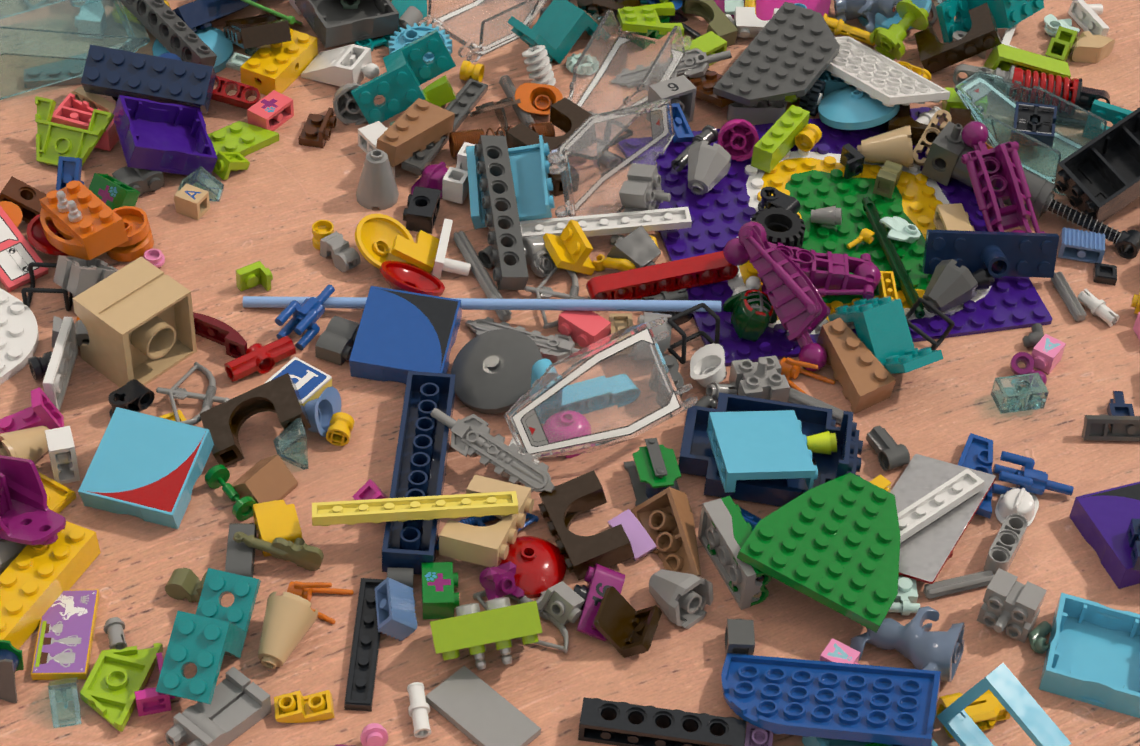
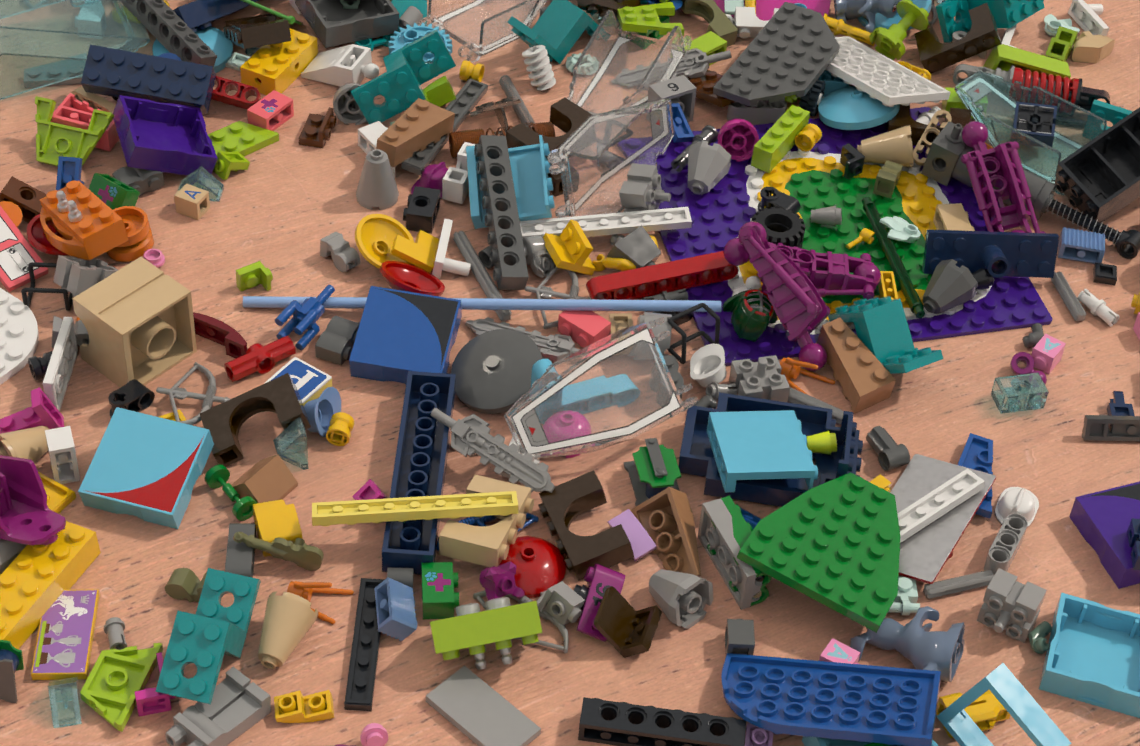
(320, 230): yellow wheel -> none
(419, 710): white pin -> none
(537, 98): orange piece -> none
(678, 18): black piece -> none
(934, 344): black piece -> none
(1028, 478): blue plant -> none

